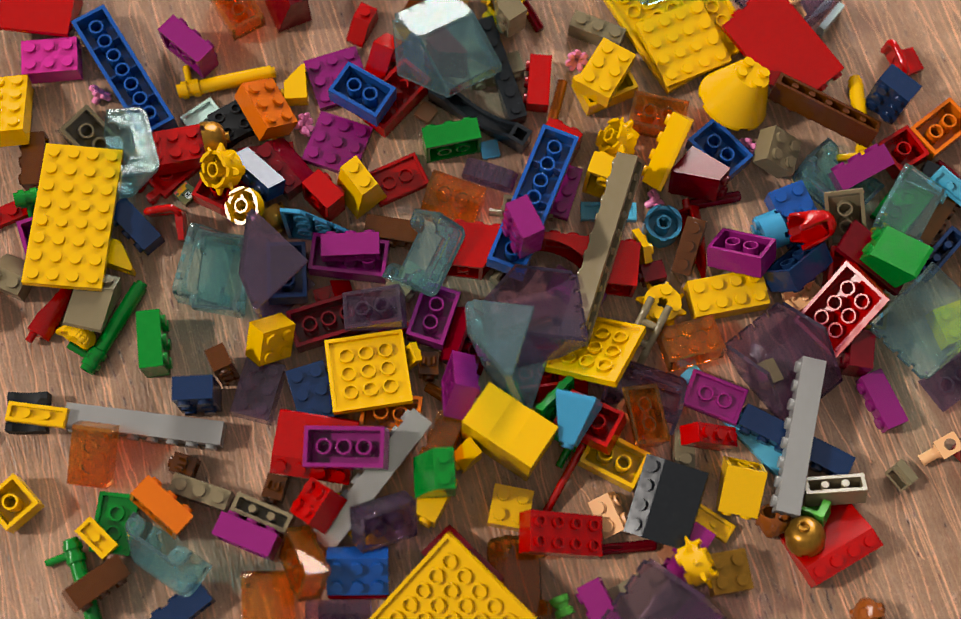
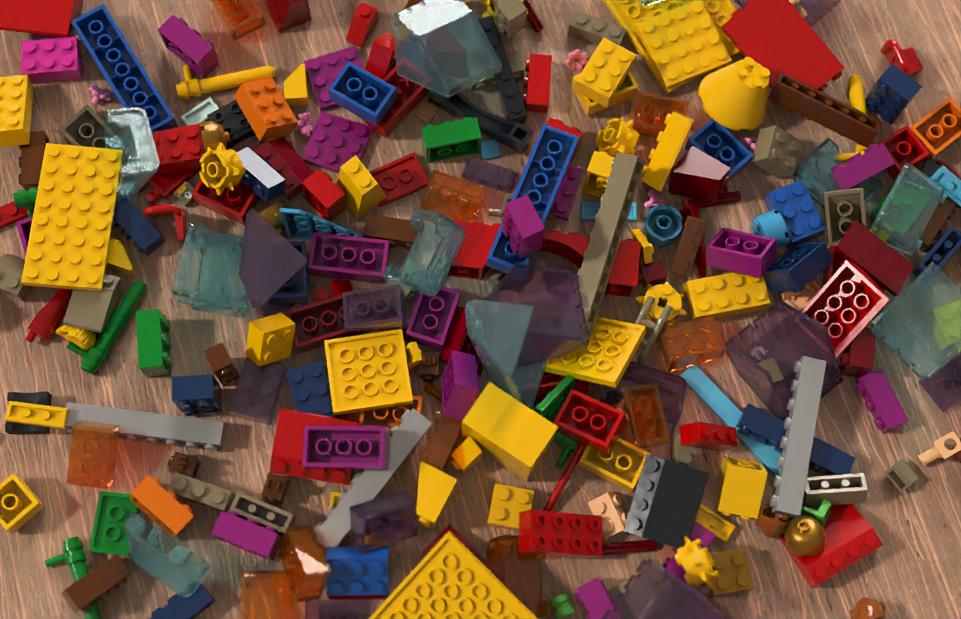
(96, 538): yellow plate -> none
(241, 202): yellow cylinder -> none
(317, 505): red brick -> none
(350, 246): magenta brick -> none
(435, 473): green slope -> none
(557, 99): dark orange axle -> none
(574, 416): dark azure slope -> none
(715, 397): magenta tile -> none
(810, 227): red hair -> none
(828, 21): light aqua tile -> none
(895, 256): green slope -> none

